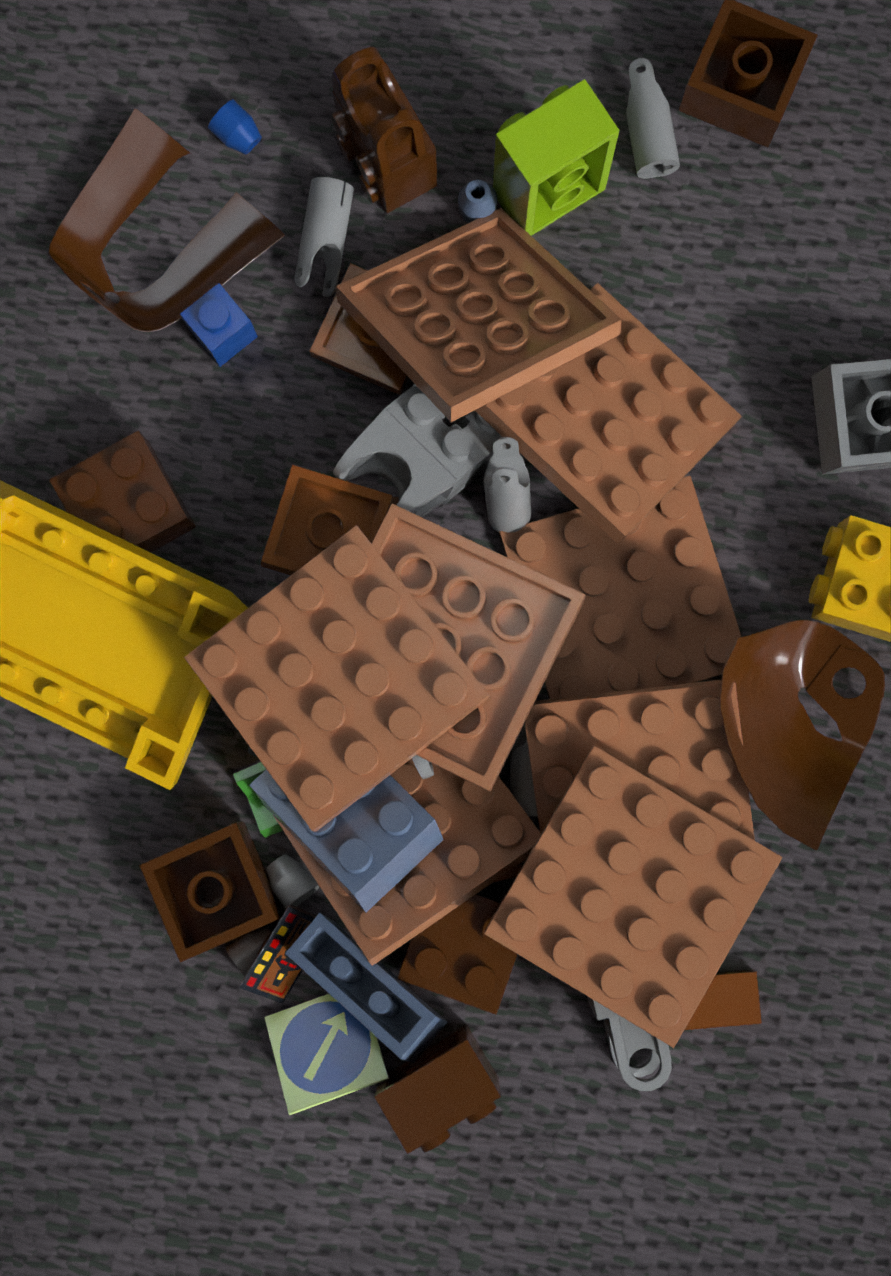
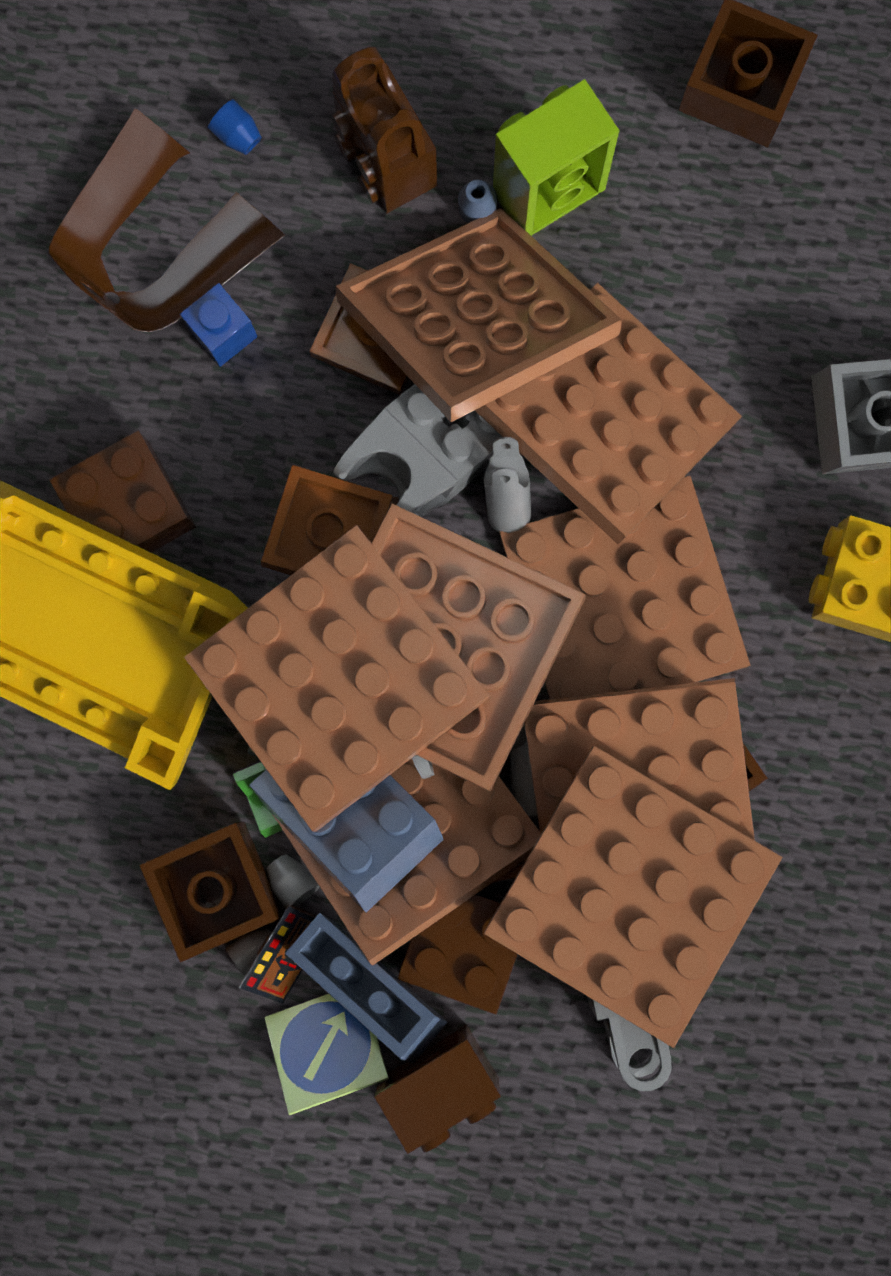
(324, 230): light grey piece -> none
(650, 124): light grey piece -> none
(729, 1002): dark orange tile -> none
(783, 759): reddish brown piece -> none

